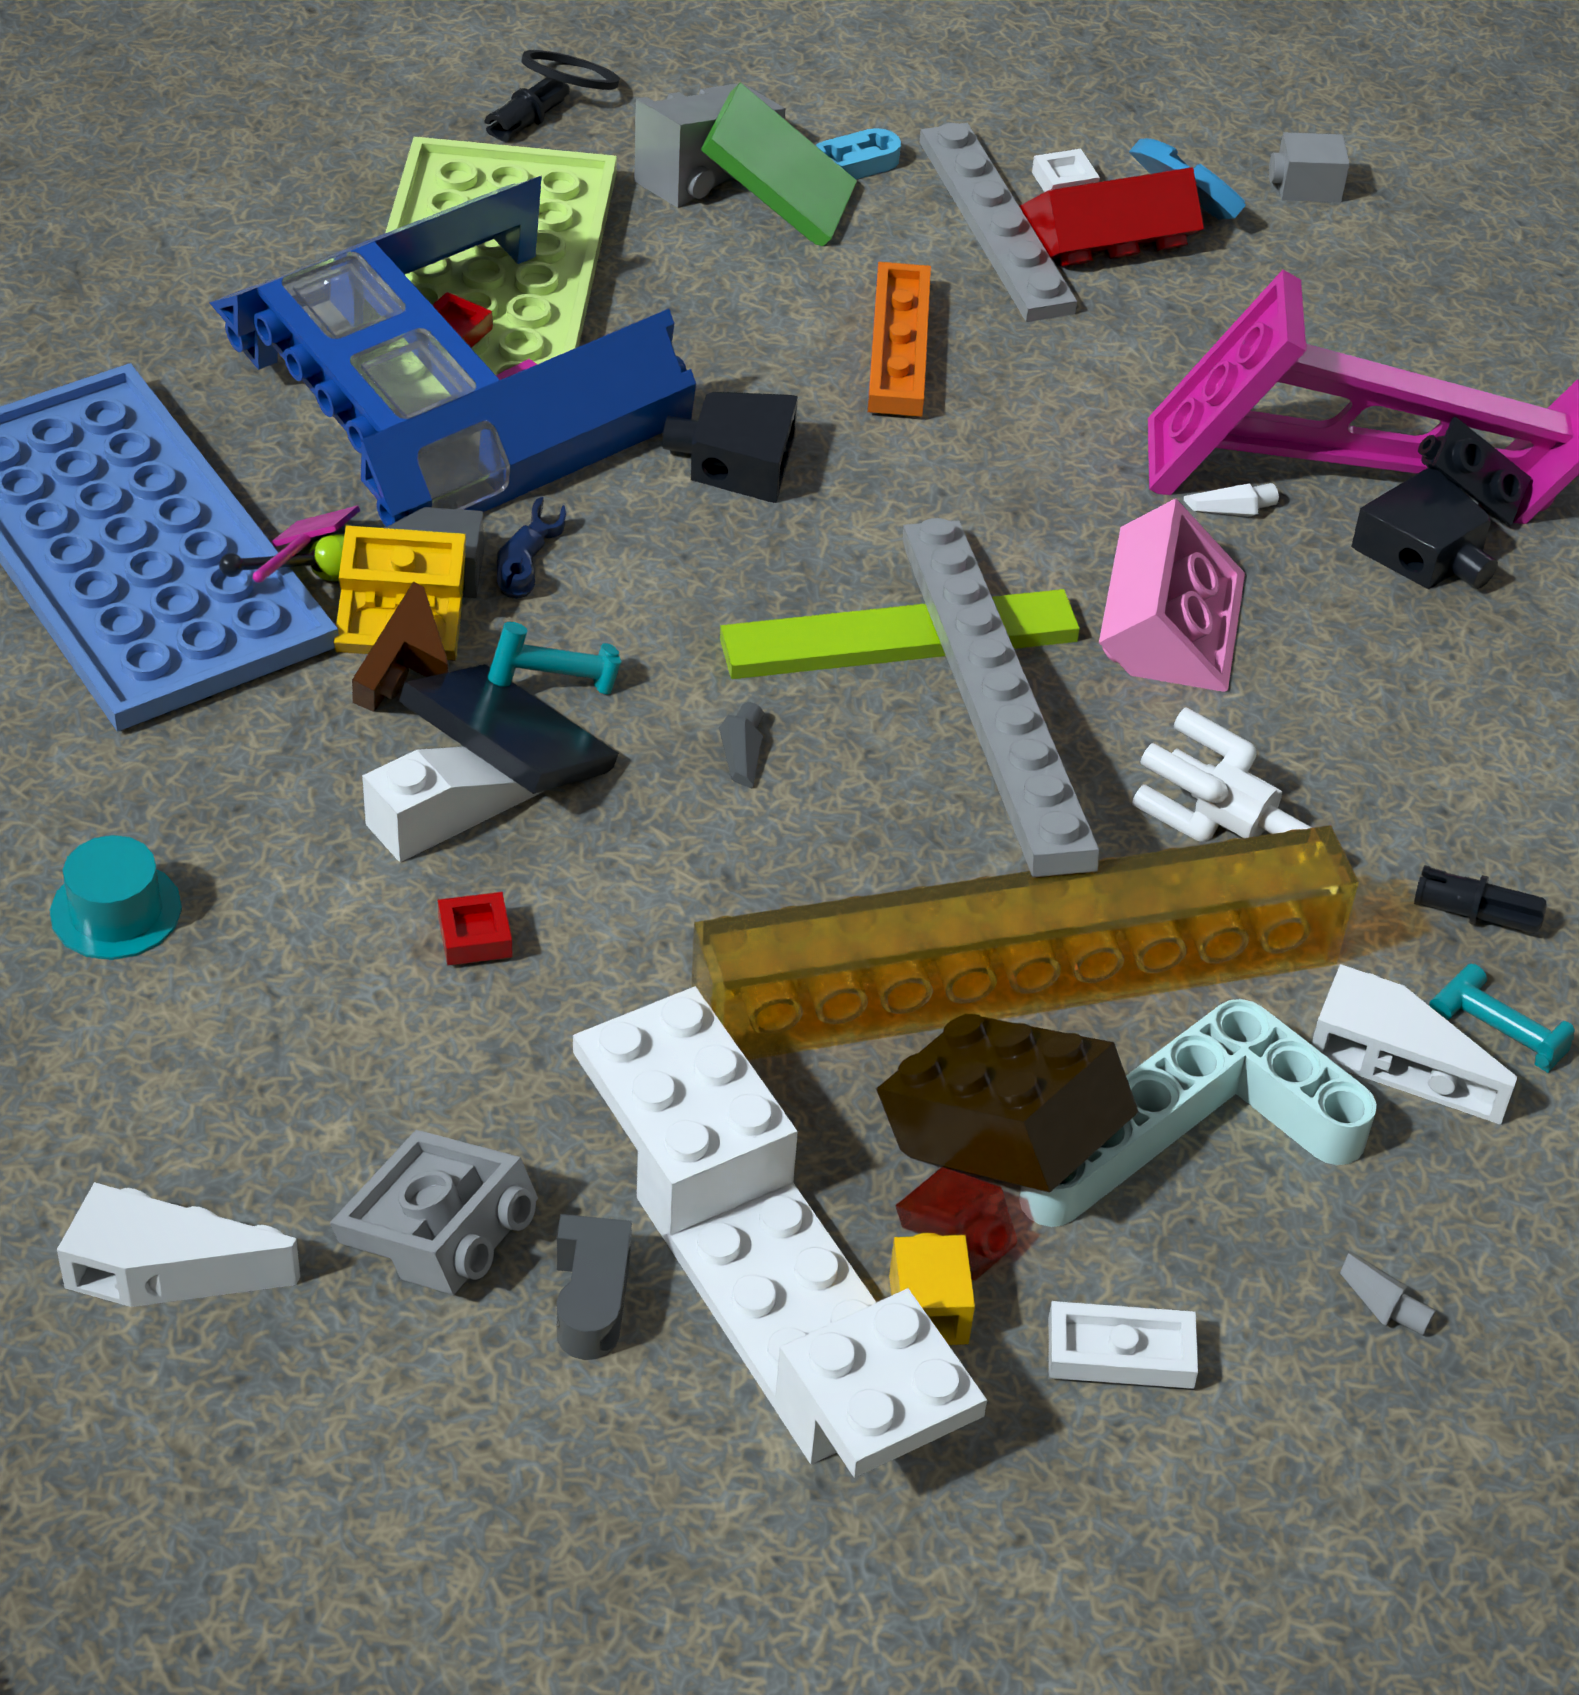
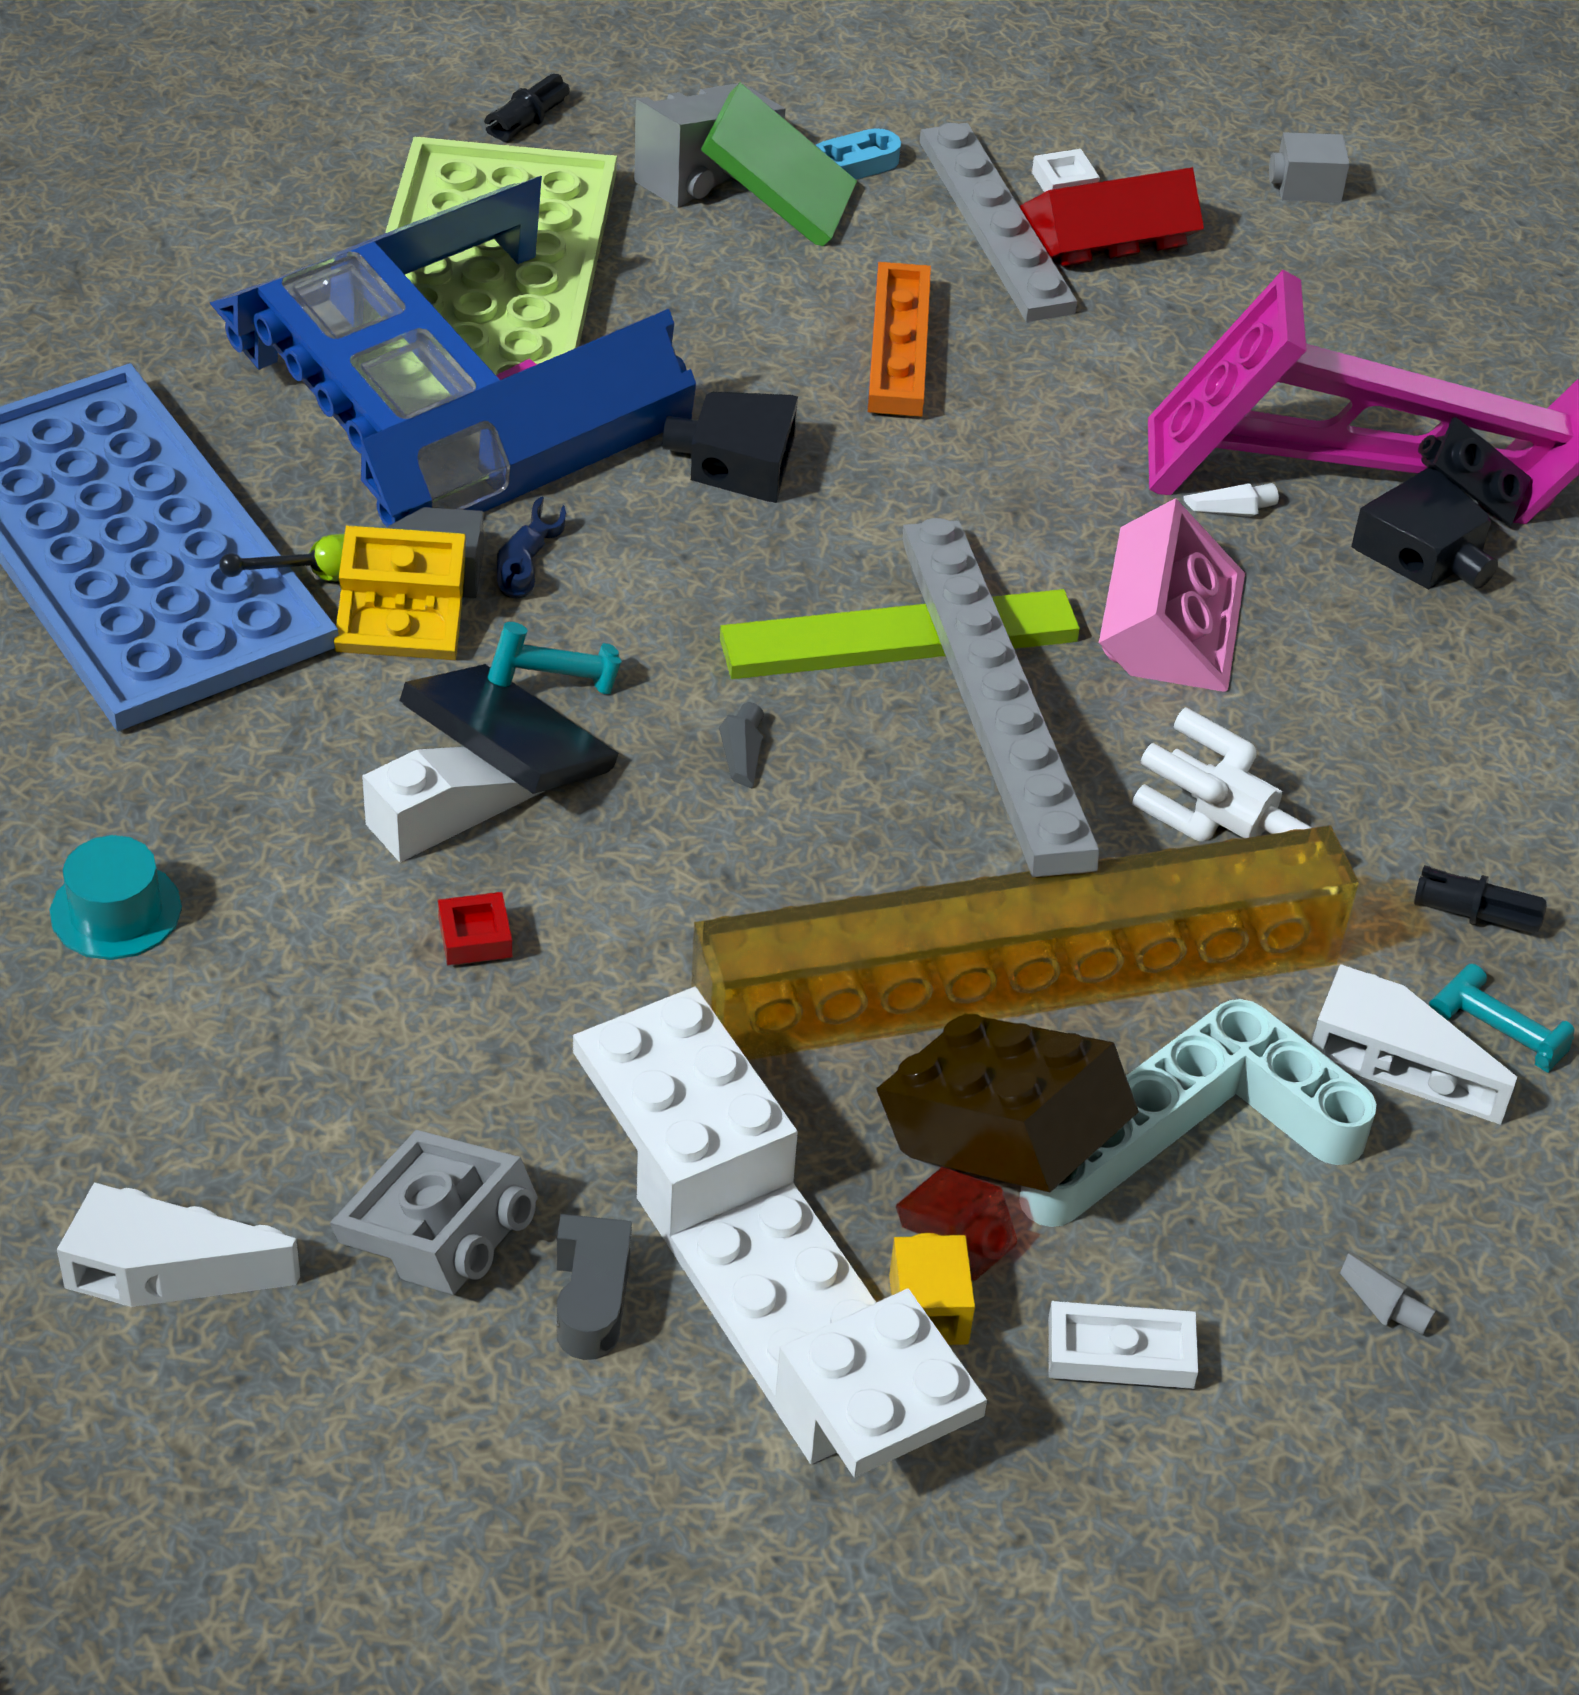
(300, 535): dark pink piece -> none
(405, 643): reddish brown slope -> none
(466, 318): red plate -> none
(530, 55): black piece -> none
(1213, 193): dark azure tile -> none

